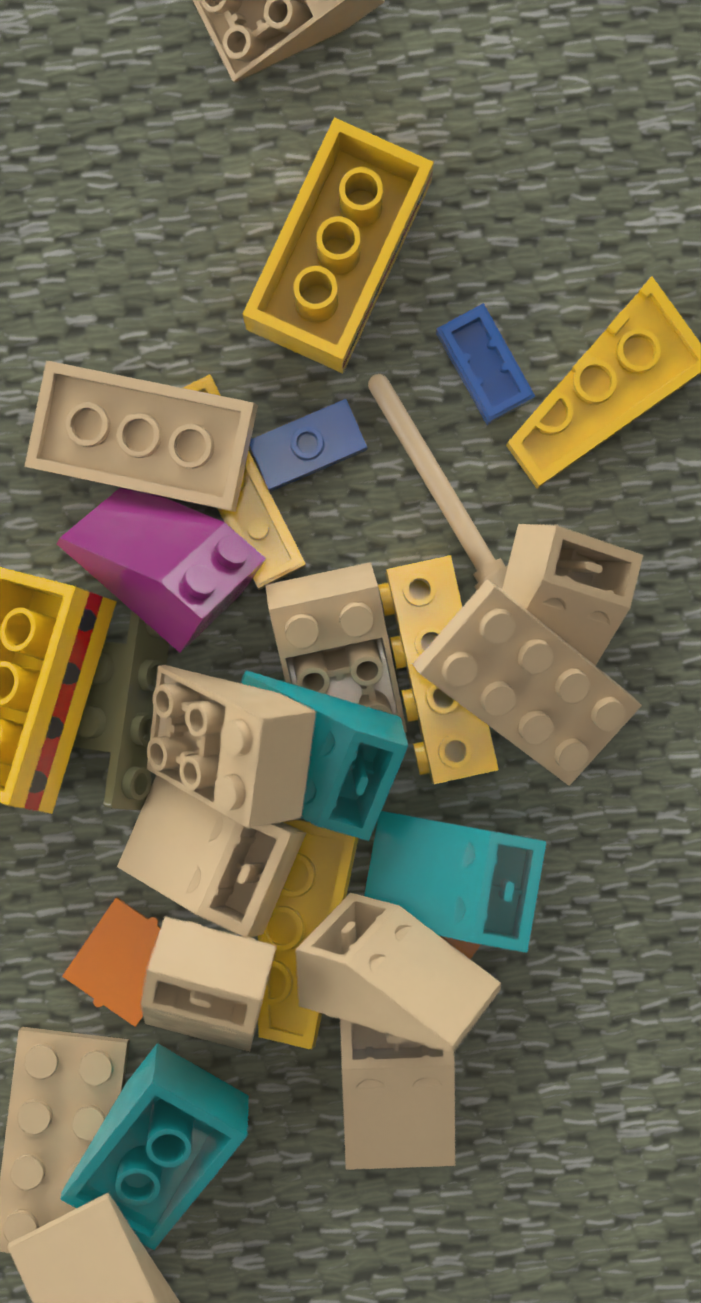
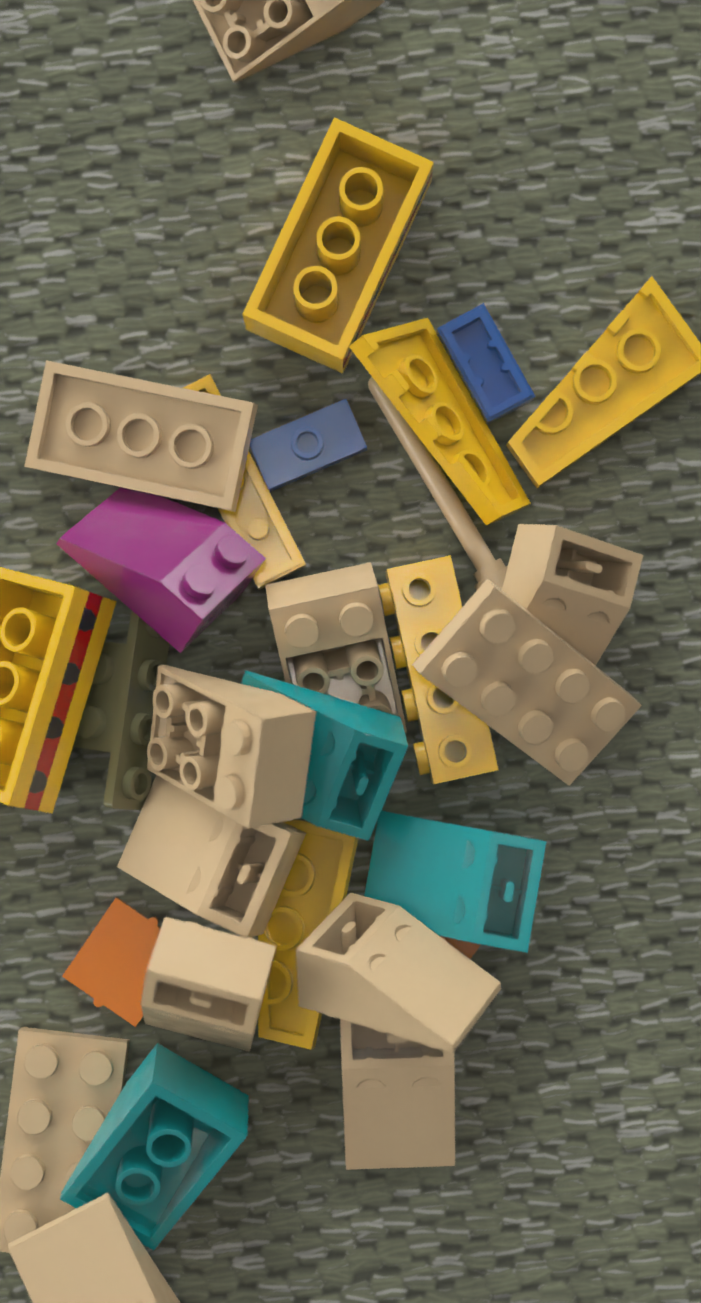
(436, 404): none -> yellow wing

